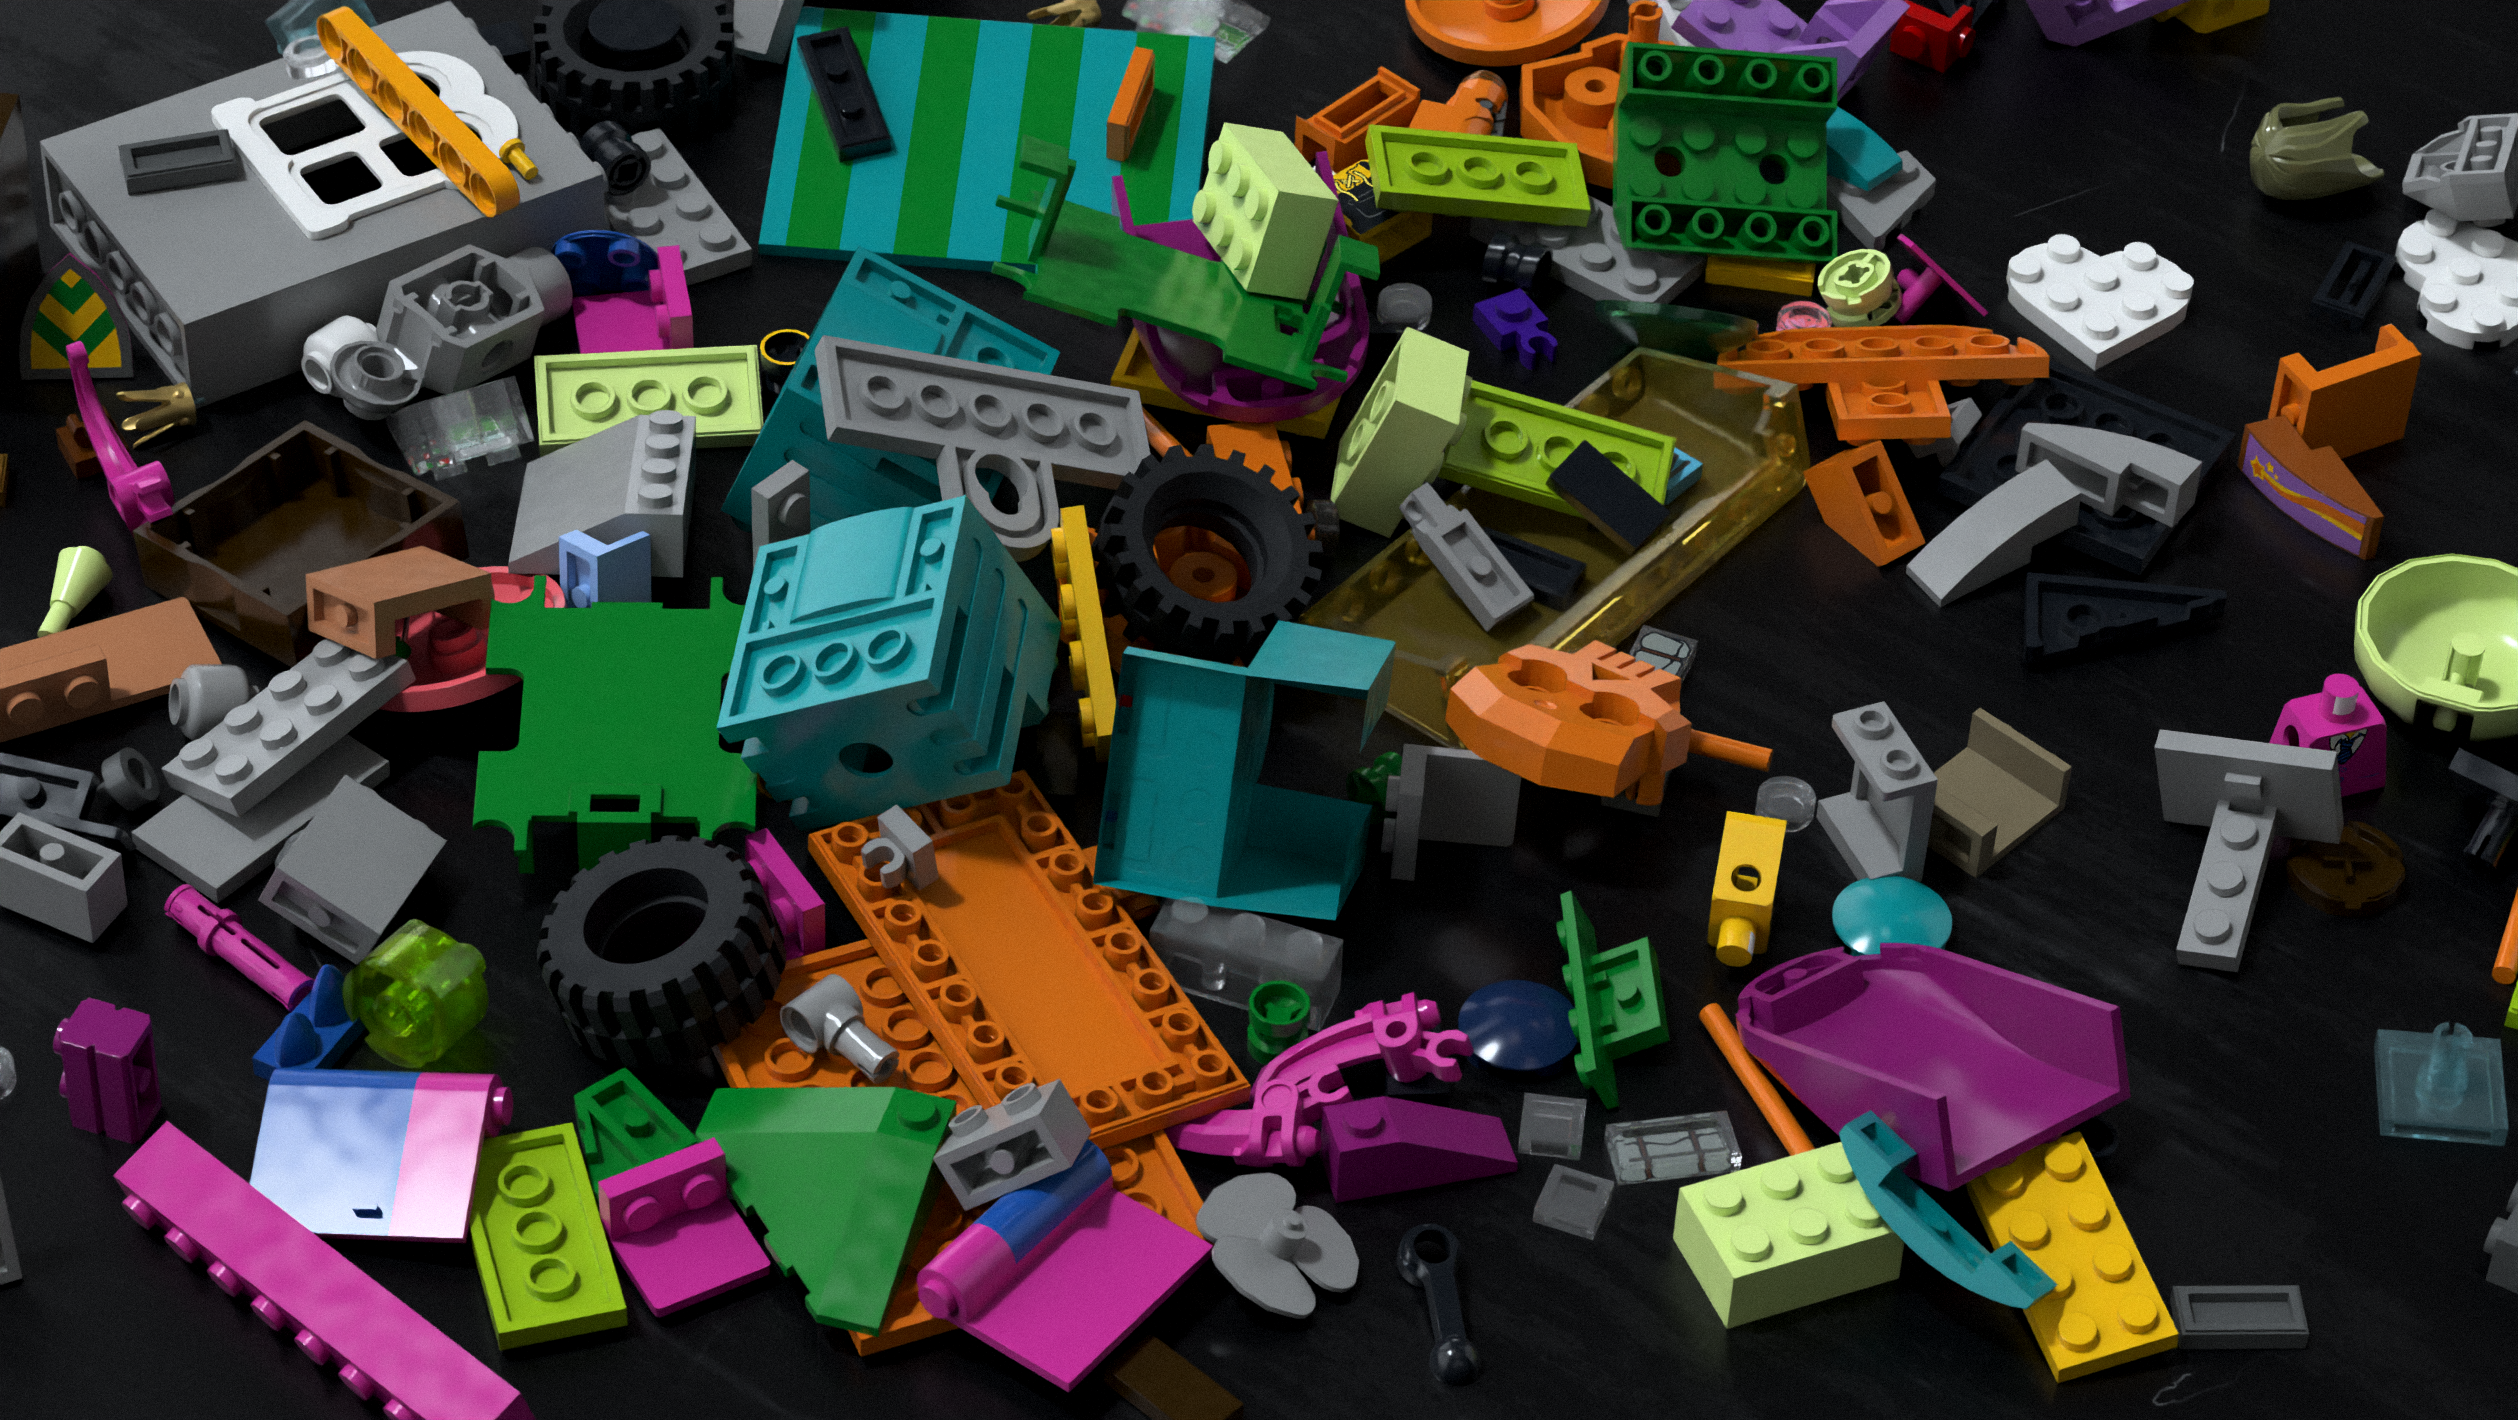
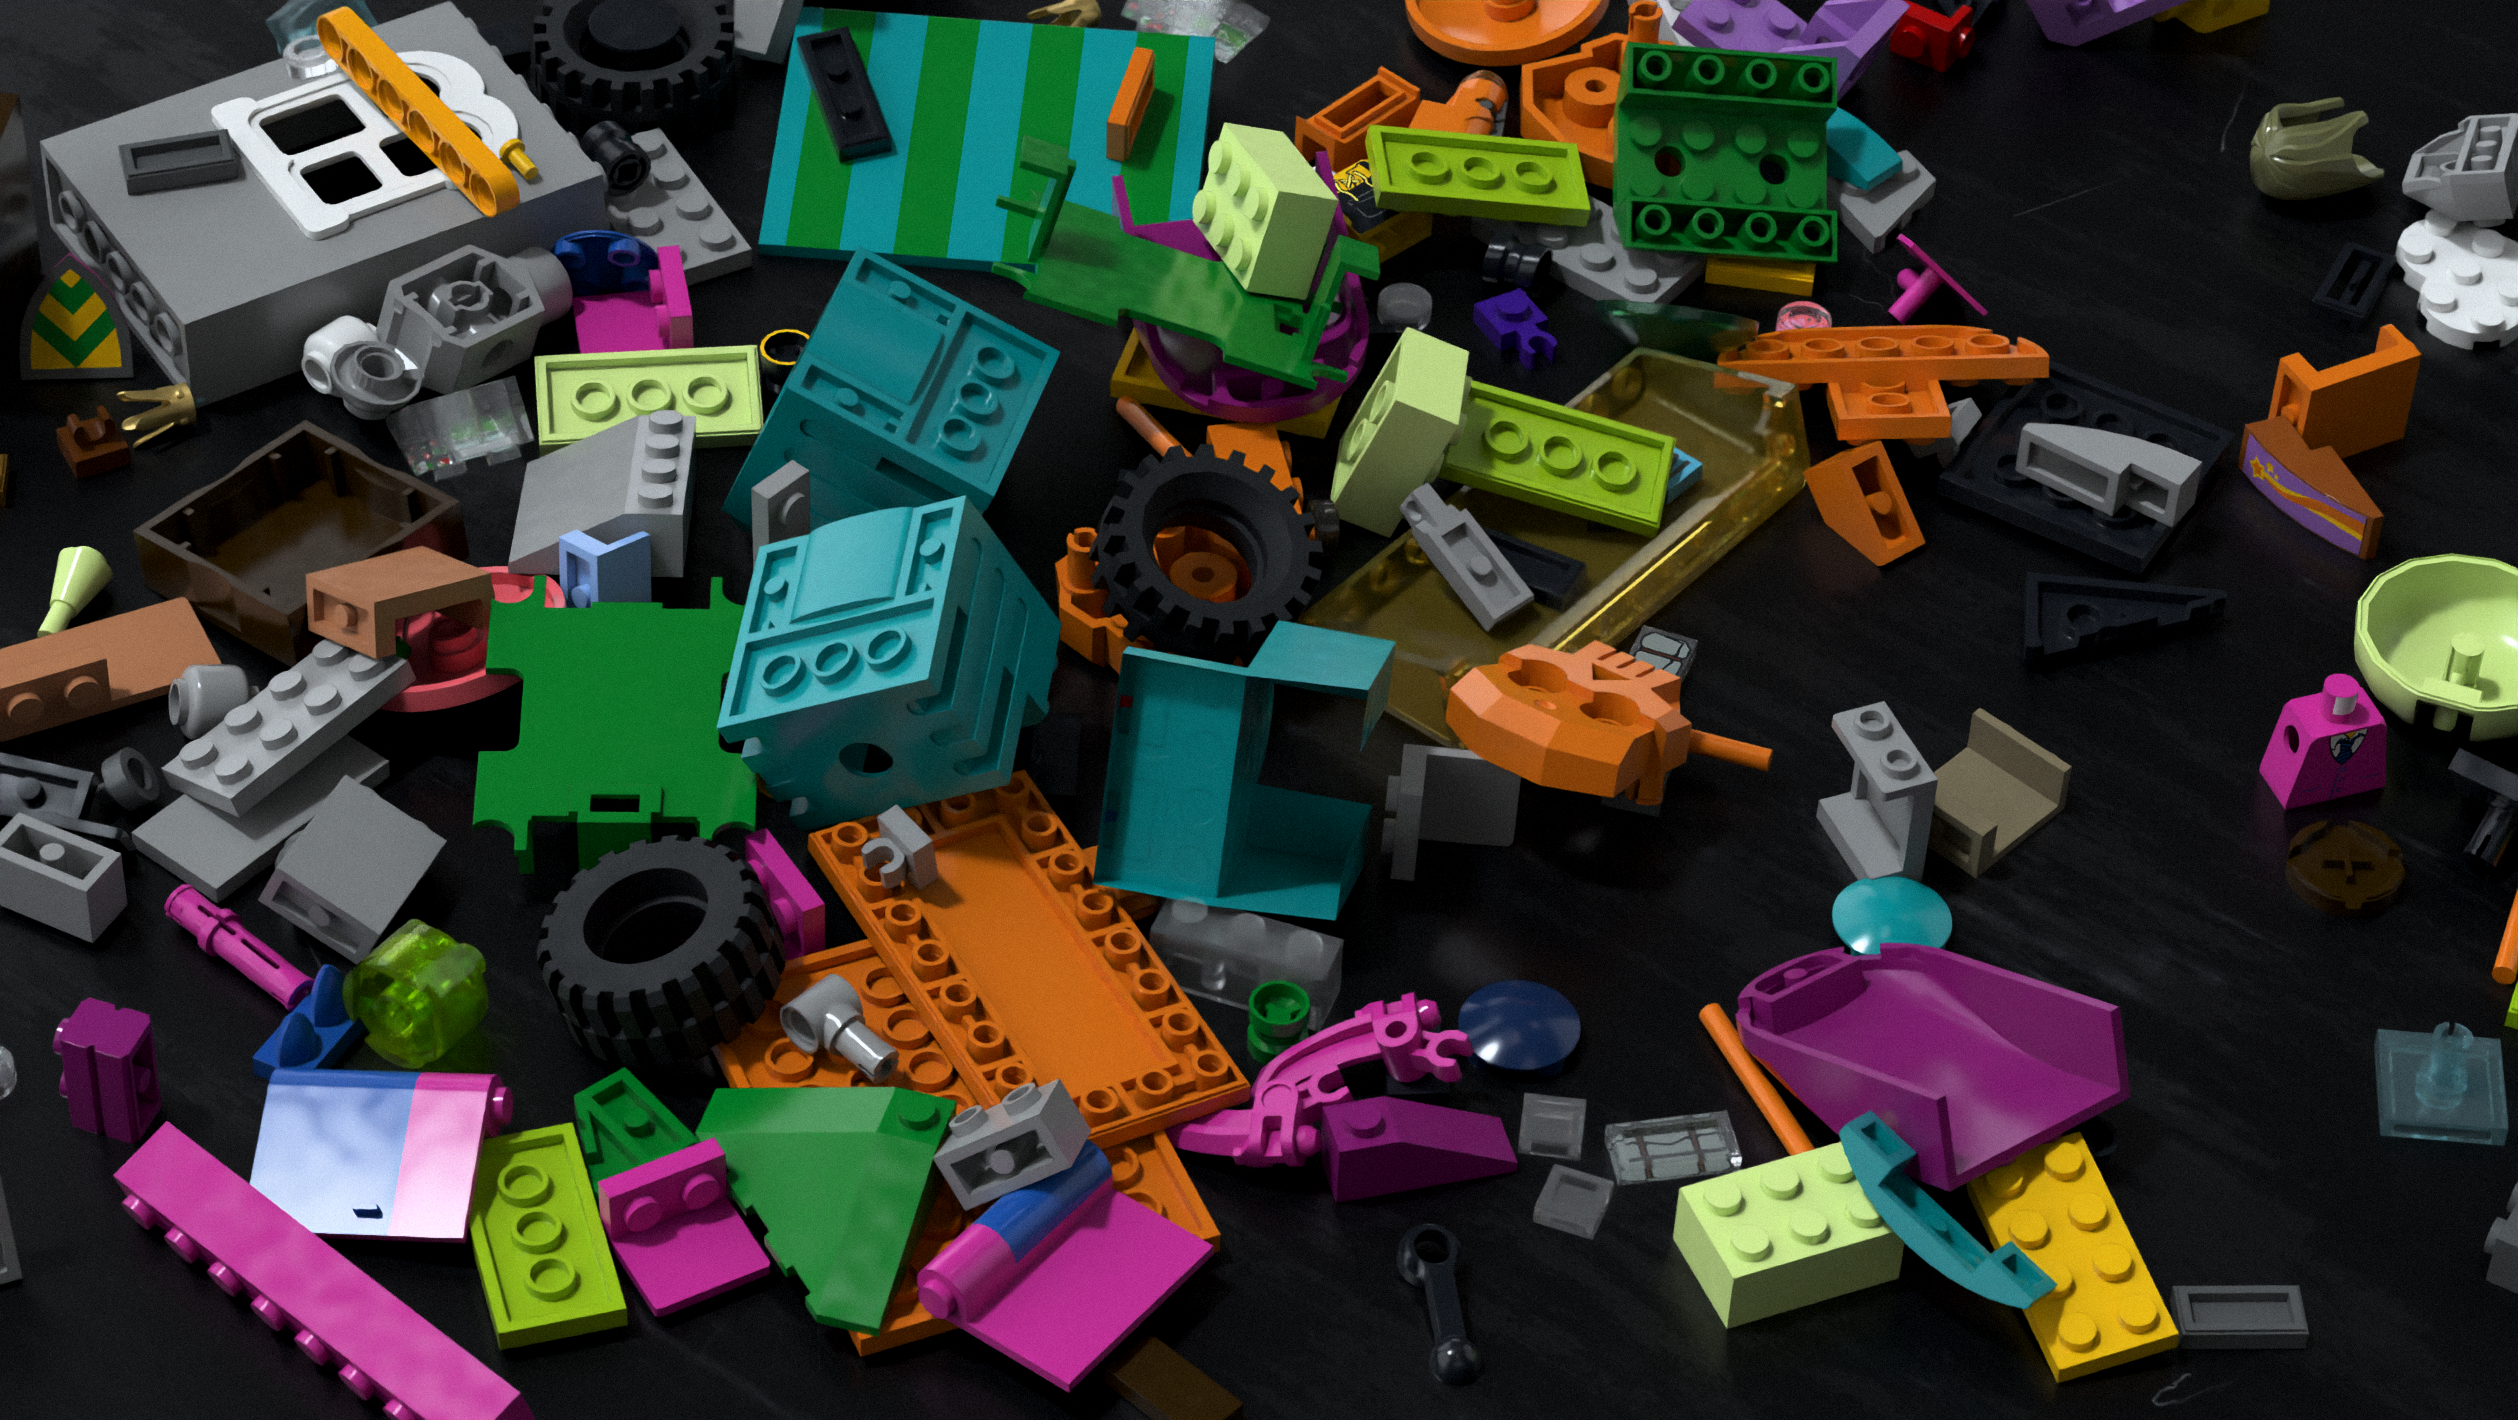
(136, 492): dark pink piece -> none
(983, 418): light grey plate -> none
(1083, 617): yellow plate -> none
(1263, 1239): light grey piece -> none
(1370, 784): green wheel -> none
(1608, 498): black tile -> none
(1614, 997): green bracket -> none
(1745, 904): yellow torso -> none
(1787, 800): clear tile -> none
(1858, 286): yellowish green wheel -> none
(1996, 534): light grey slope -> none
(2096, 302): white plate -> none
(2247, 799): light grey piece -> none

